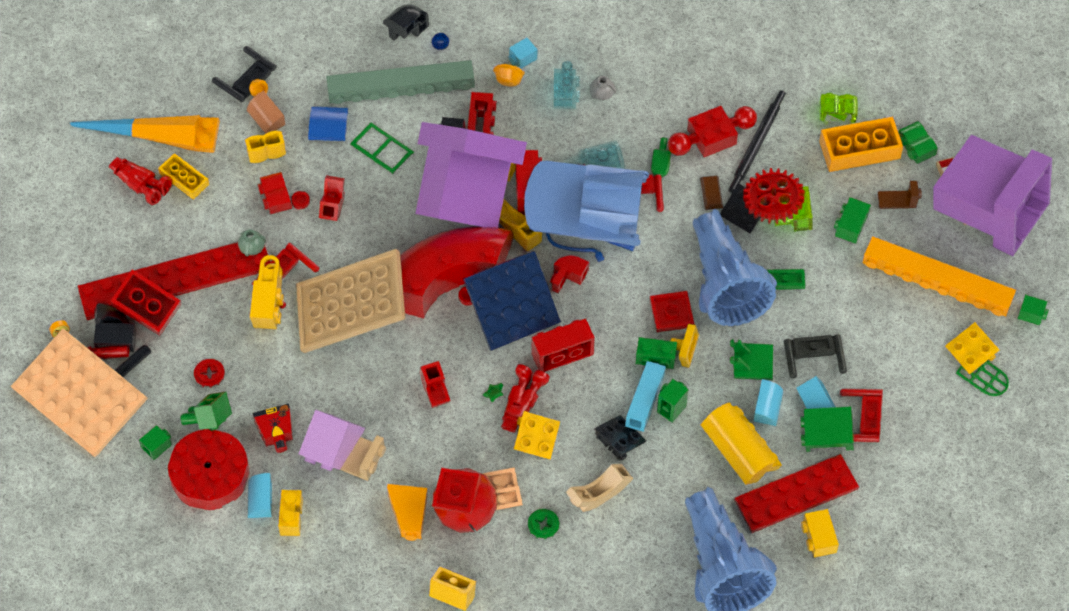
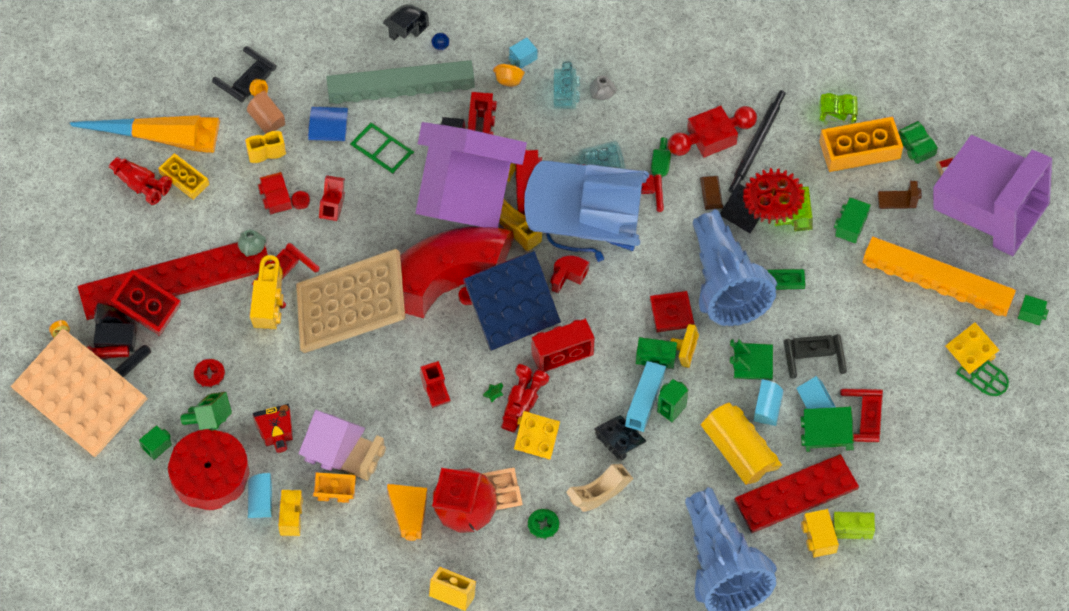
(334, 486): none -> light orange bracket
(854, 525): none -> lime brick

